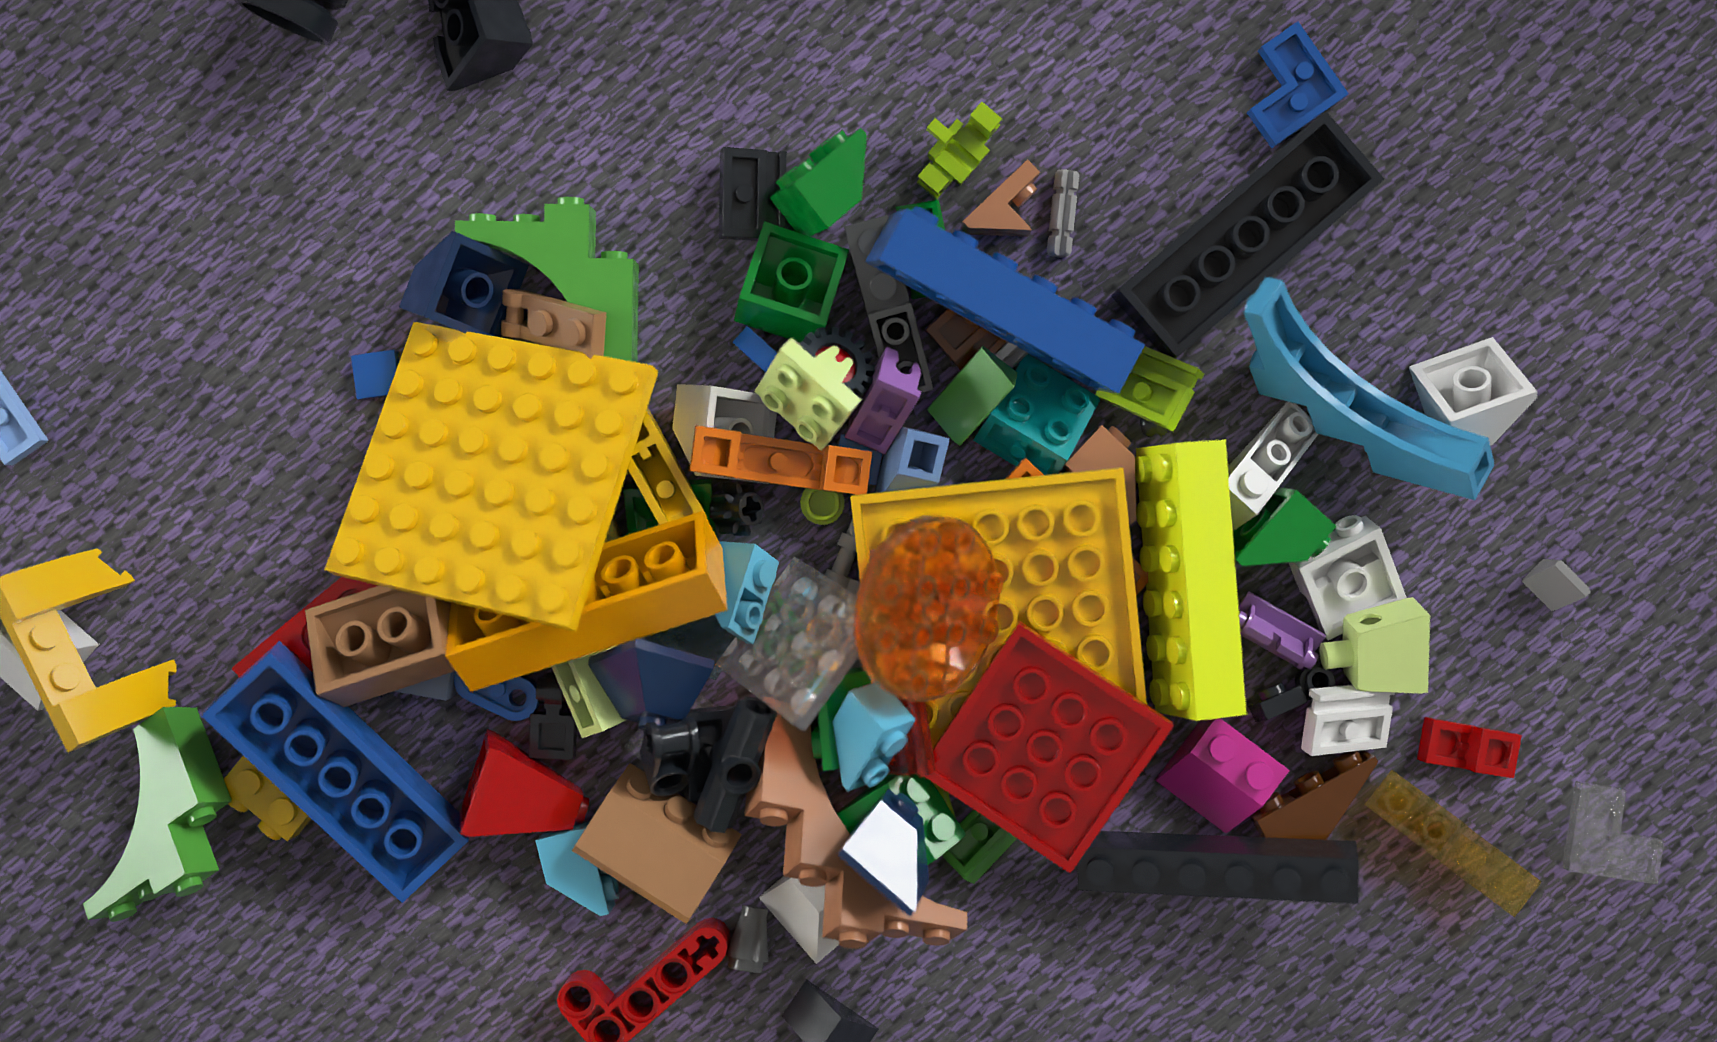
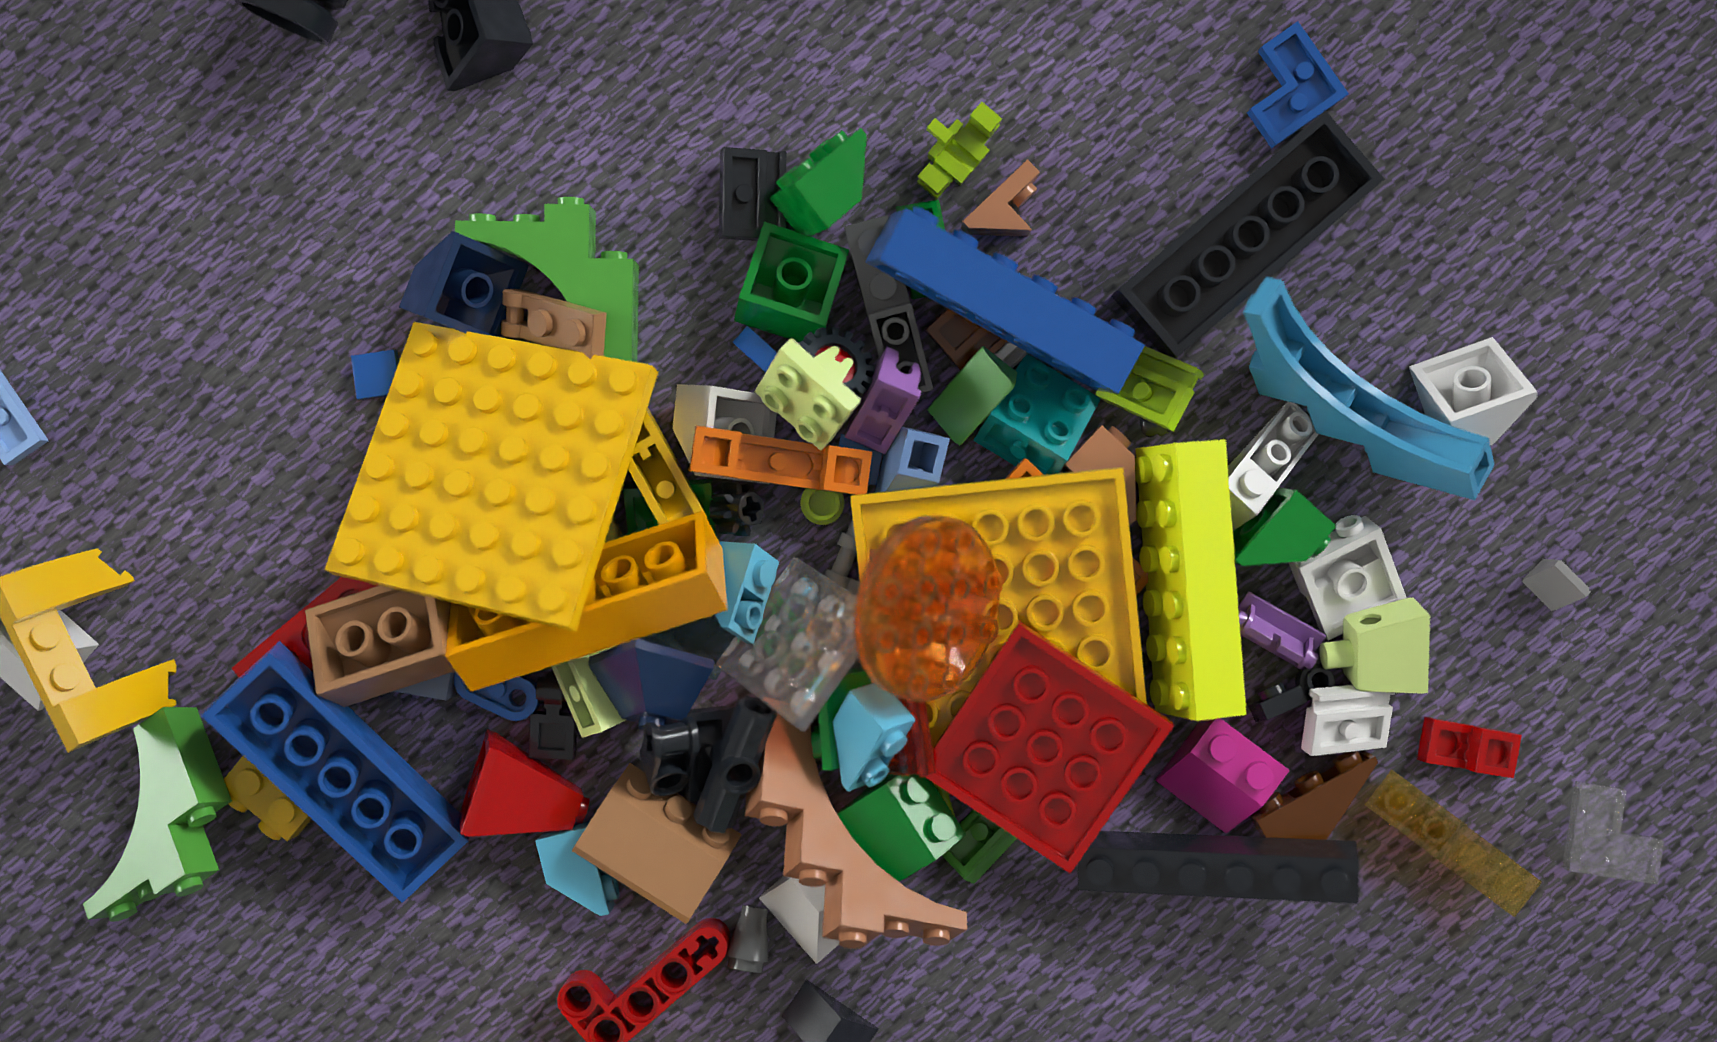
(891, 850): slope -> none
(1063, 213): light grey axle -> none

